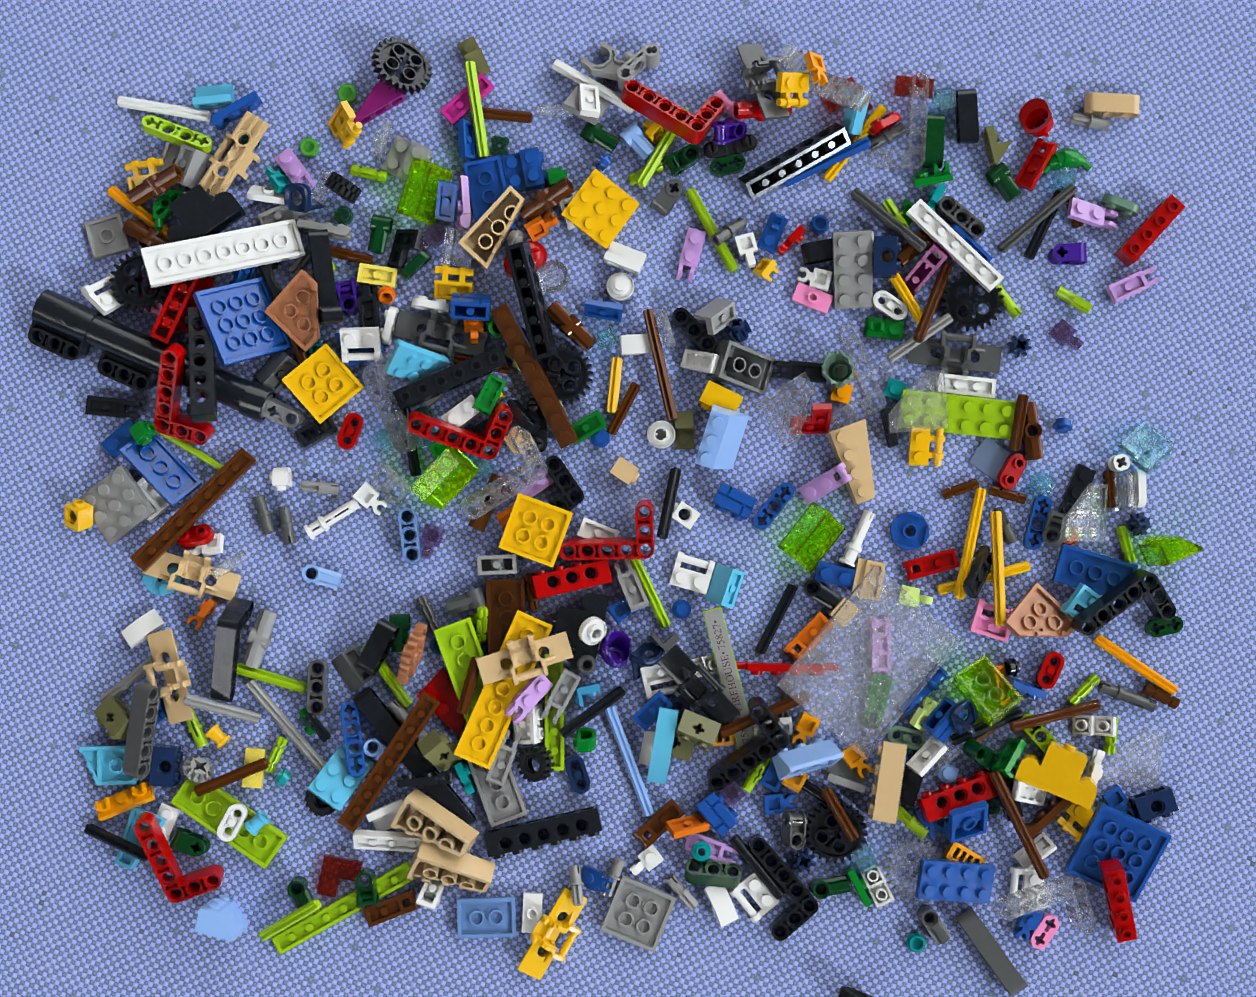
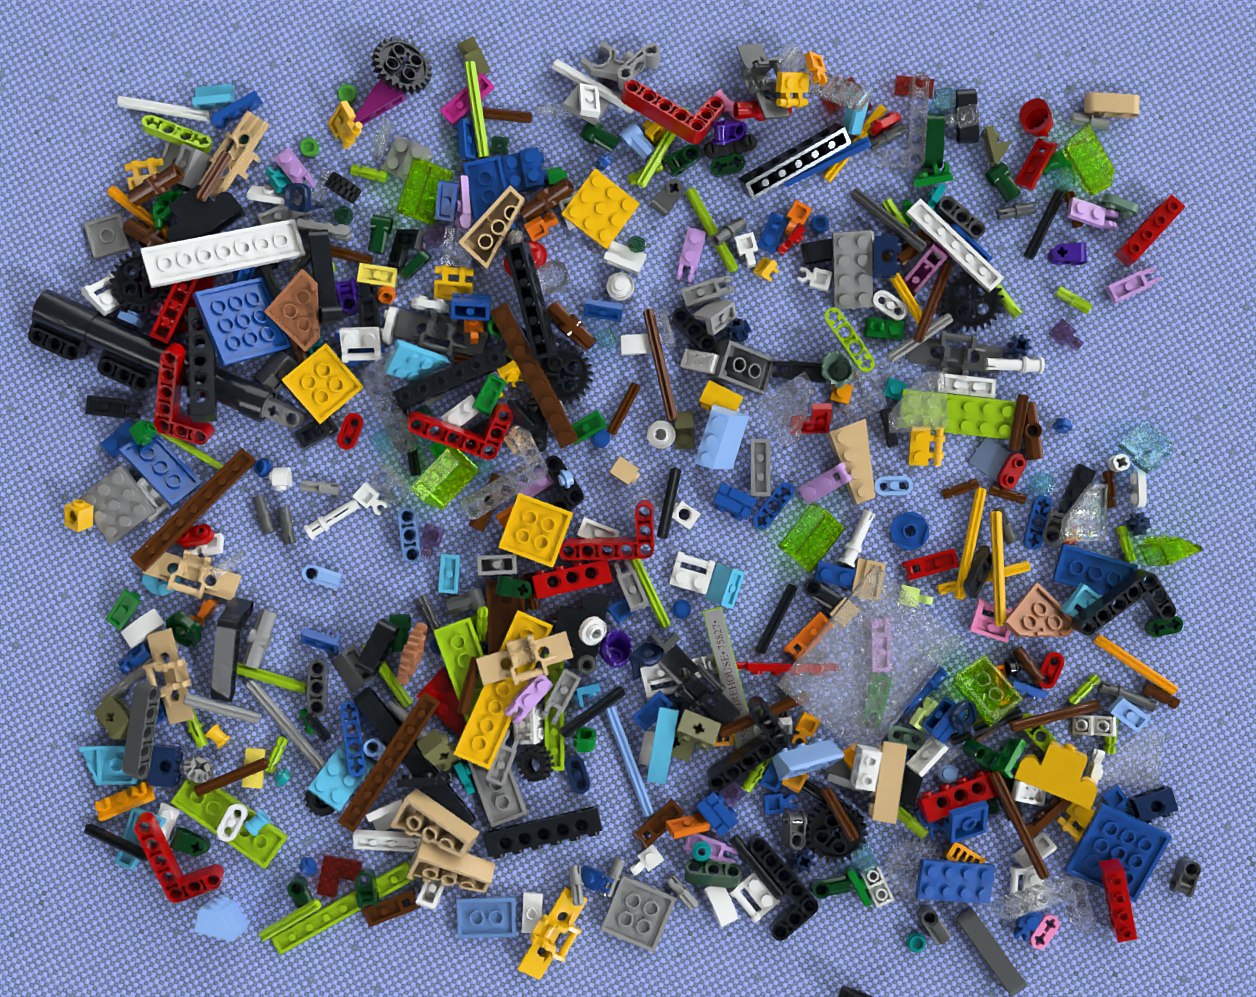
(123, 609): none -> green plate
(132, 318): none -> medium blue plate
(135, 657): none -> blue plate
(184, 629): none -> dark green plate
(213, 176): none -> reddish brown axle
(262, 467): none -> blue plate
(308, 866): none -> blue plate
(324, 642): none -> blue plate
(449, 573): none -> medium azure plate
(510, 587): none -> dark green piece
(511, 373): none -> yellow plate
(565, 478): none -> light blue plate
(614, 385): yellow axle -> none
(636, 244): none -> clear green plate
(706, 291): none -> light grey hinge
(760, 468): none -> light grey plate
(798, 215): none -> orange plate
(812, 298): bright pink plate -> none
(847, 341): none -> lime beam
(865, 767): none -> white brick
(892, 485): none -> light blue plate
(966, 117): none -> clear plate
(1016, 211): none -> dark grey pin
(1022, 365): none -> white pin
(1028, 665): none -> reddish brown pin
(1037, 218): dark grey axle -> none
(1089, 160): none -> clear neon green slope
(1125, 491): clear plate -> none
(1129, 713): none -> light blue plate
(1186, 879): none -> dark grey piece

